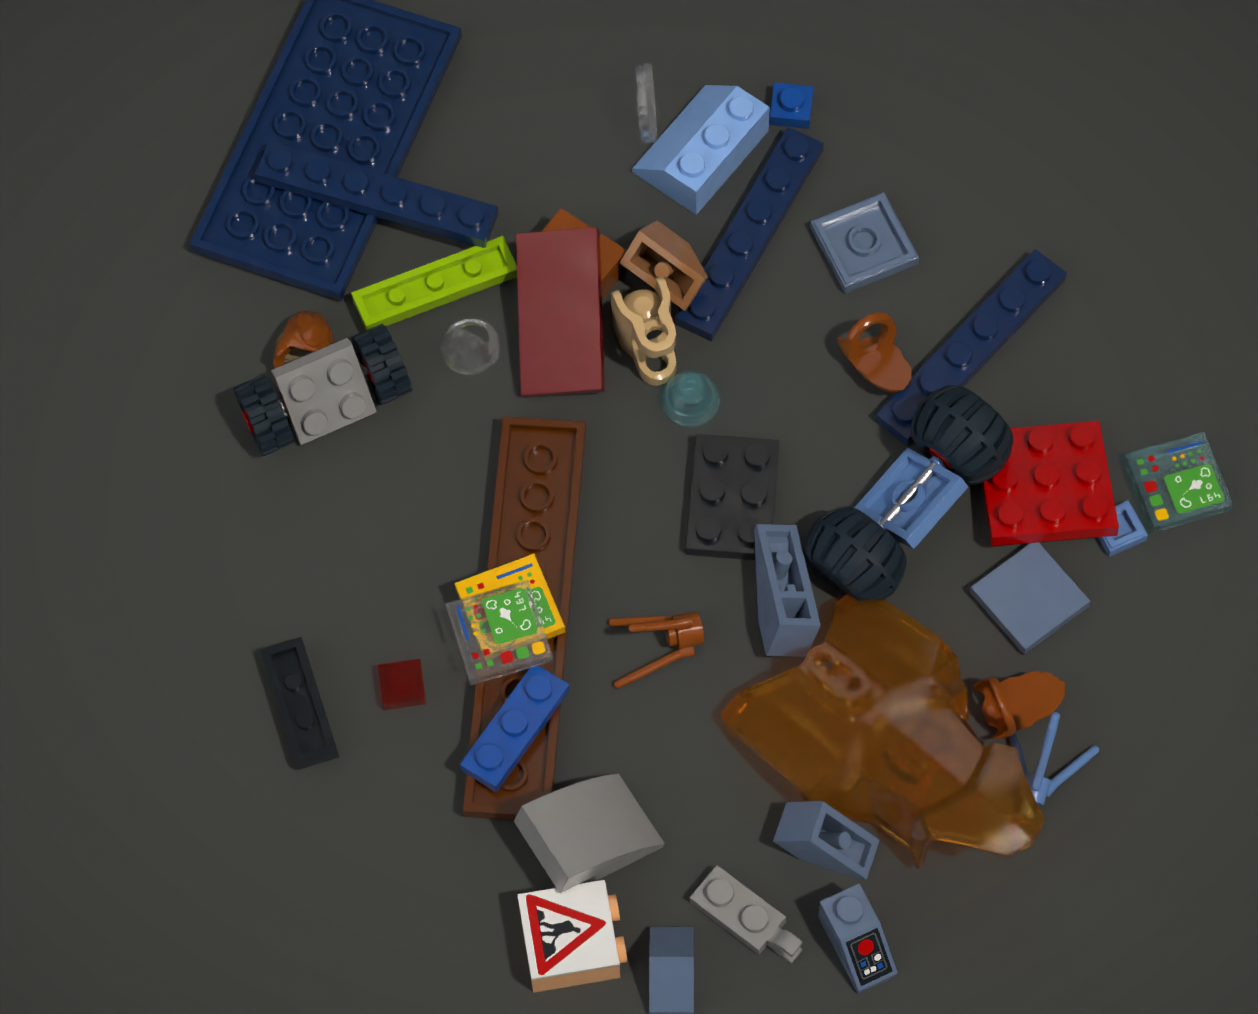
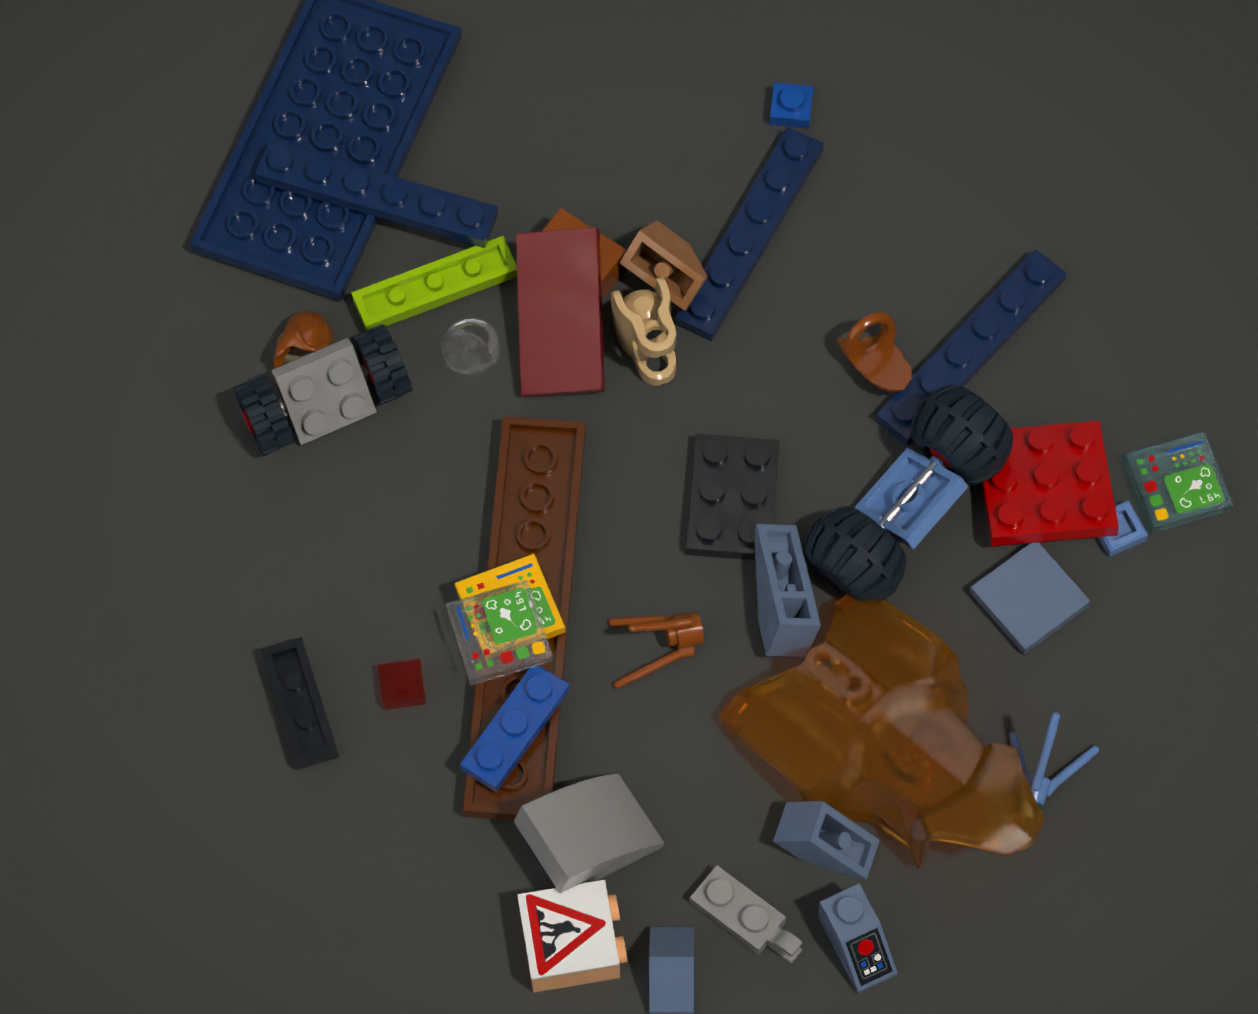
(646, 103): clear tile -> none
(690, 399): clear light blue brick -> none
(704, 145): light blue slope -> none
(864, 242): sand blue tile -> none
(1019, 700): dark orange piece -> none

